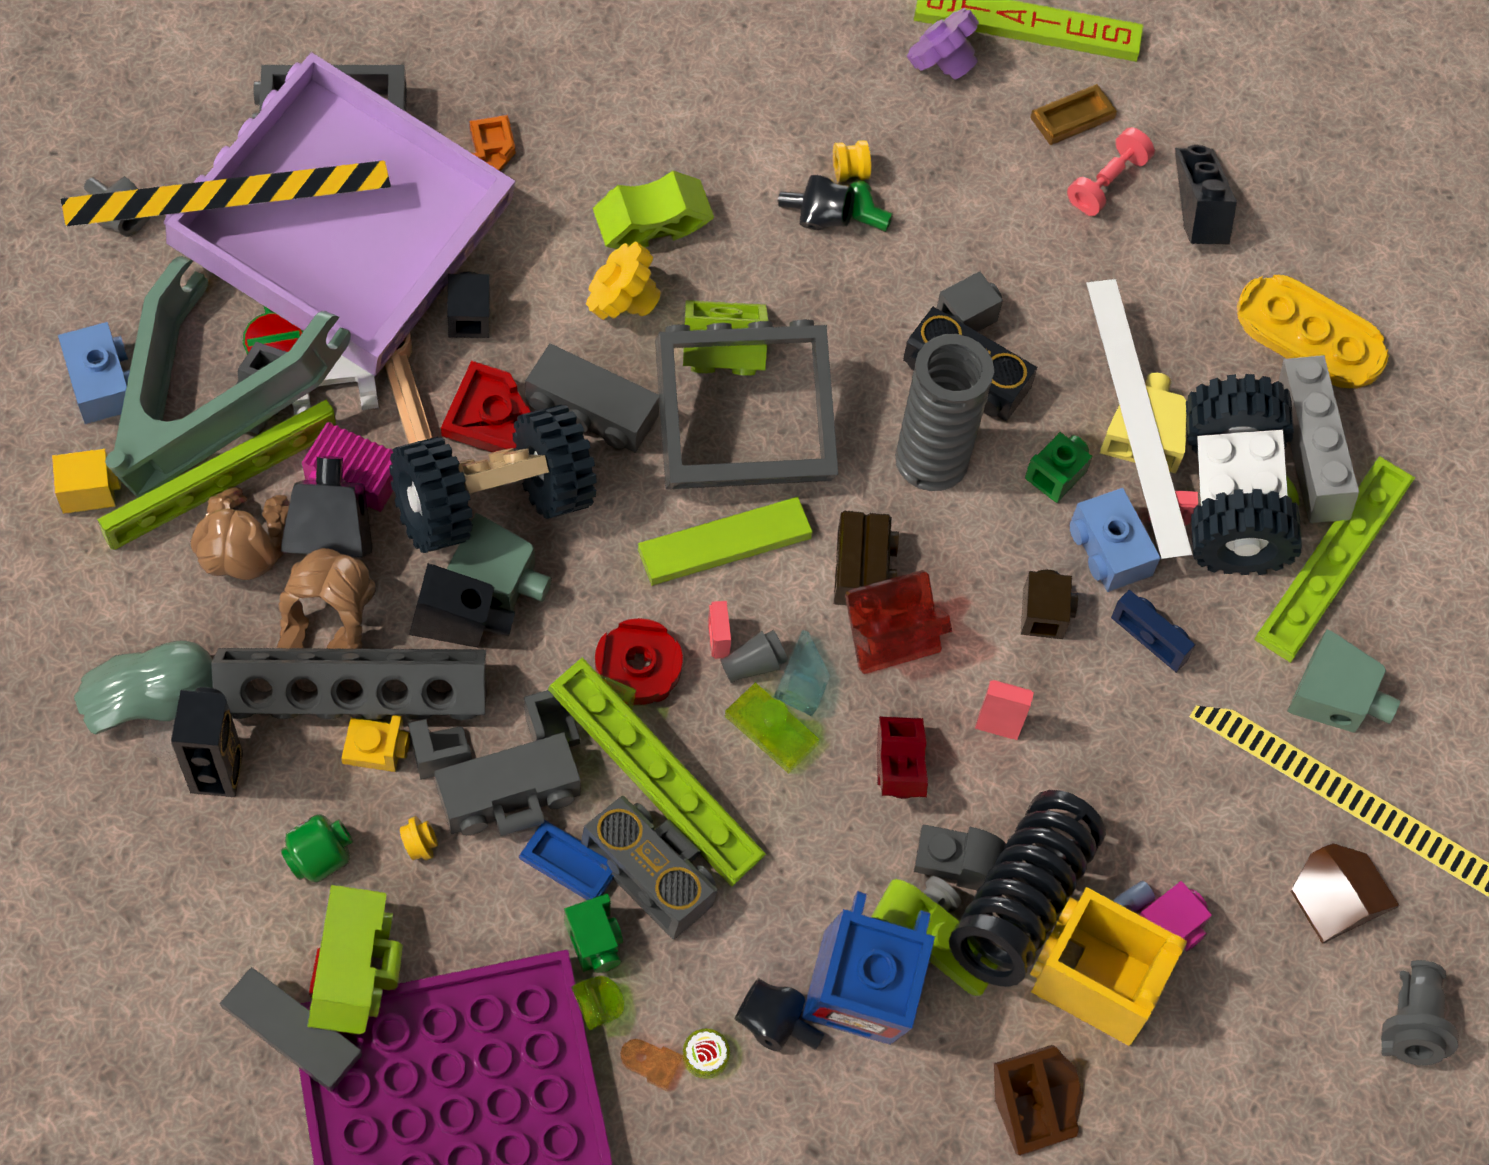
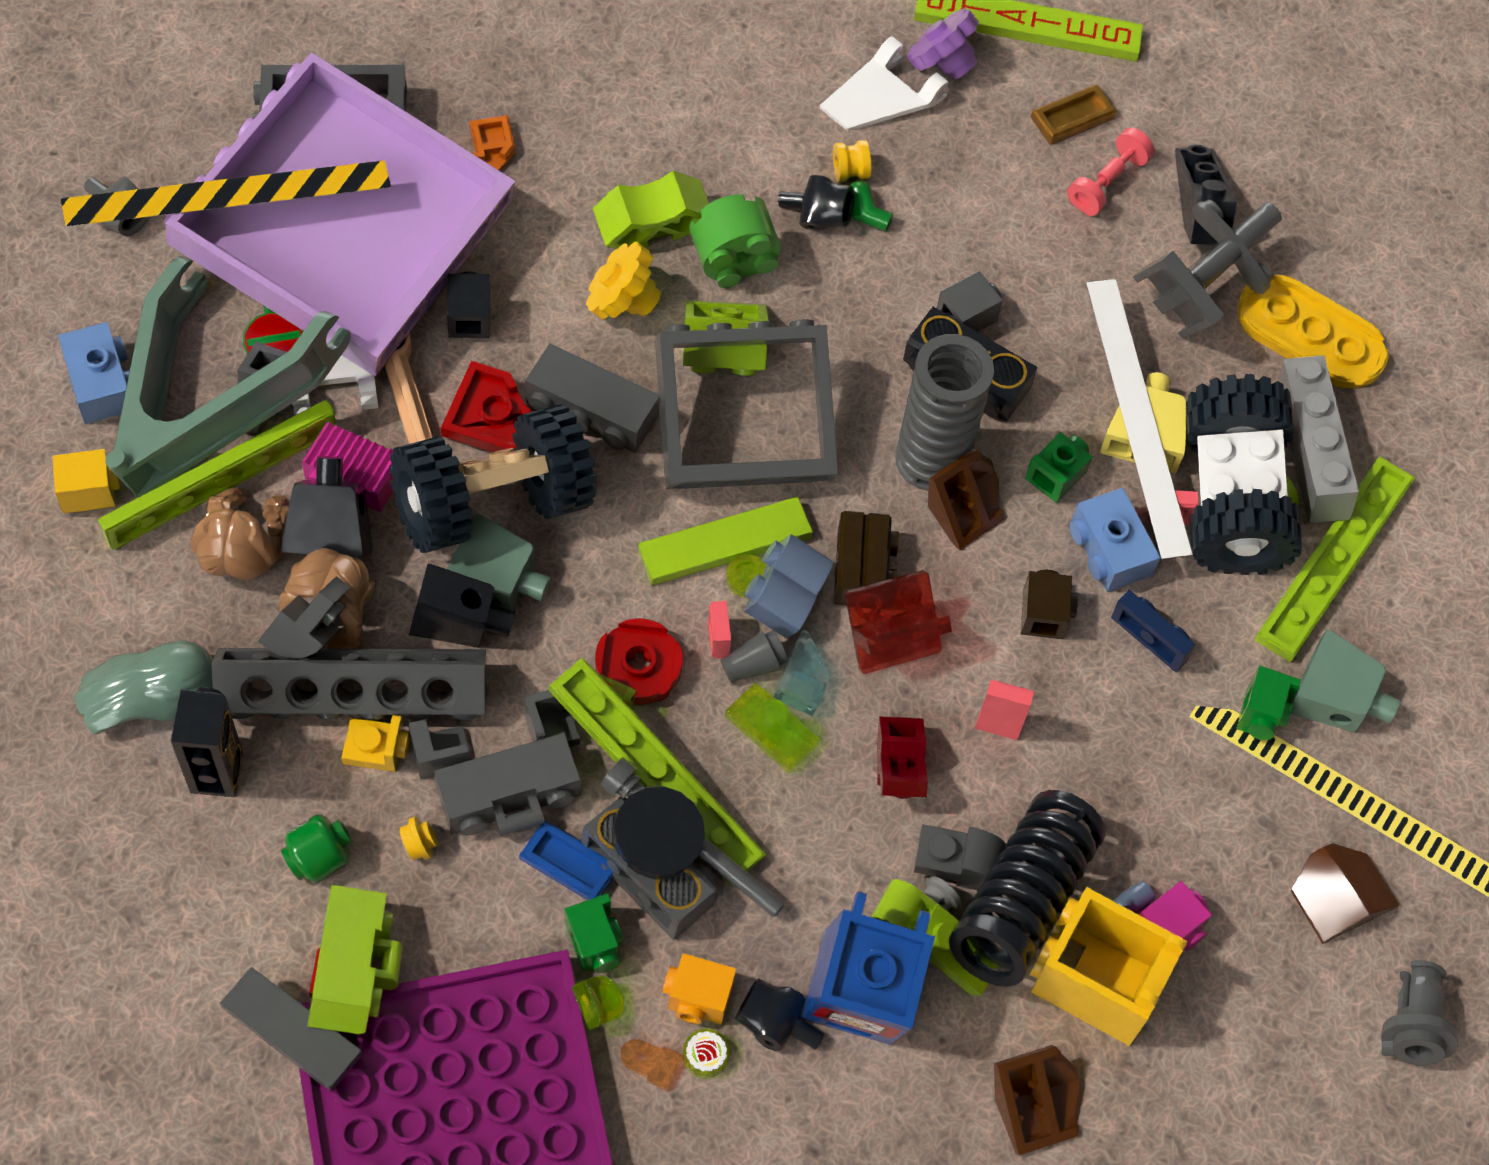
(306, 627): none -> dark grey brick
(624, 782): none -> dark grey piece
(658, 832): none -> black tile
(699, 989): none -> light orange brick
(735, 239): none -> bright green brick
(742, 571): none -> clear neon green tile
(787, 586): none -> sand blue brick
(878, 94): none -> white flag
(966, 498): none -> reddish brown slope
(1185, 287): none -> dark grey piece
(1267, 703): none -> green brick

